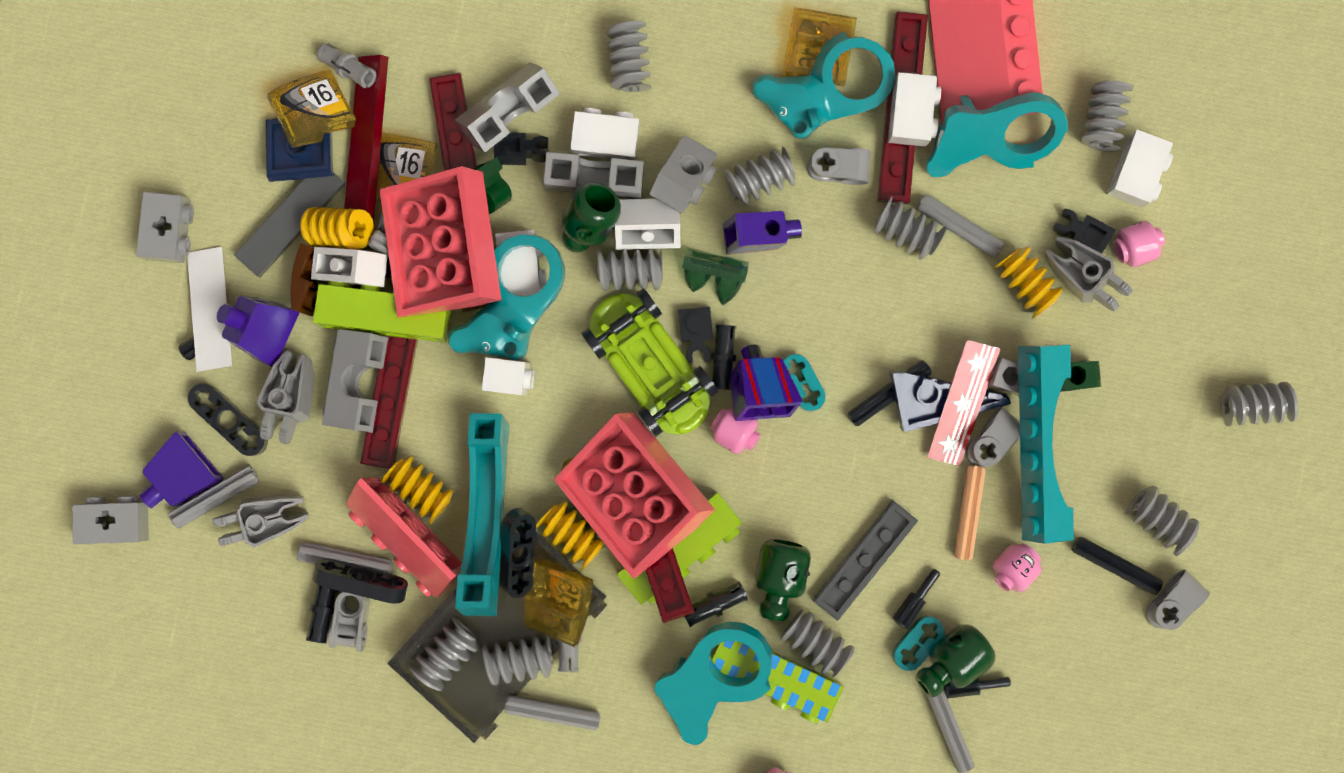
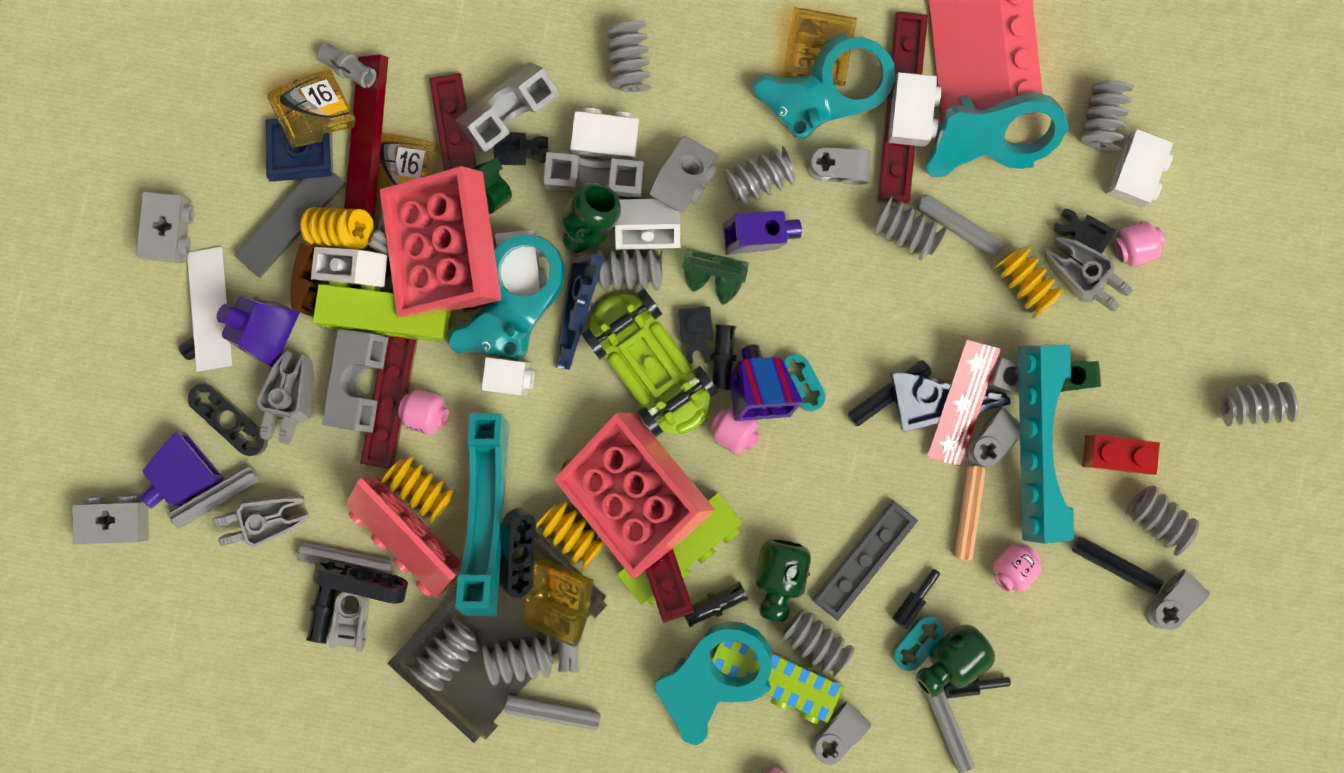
(423, 411): none -> bright pink head
(580, 288): none -> dark blue wing
(845, 728): none -> light grey piece
(1121, 454): none -> red brick

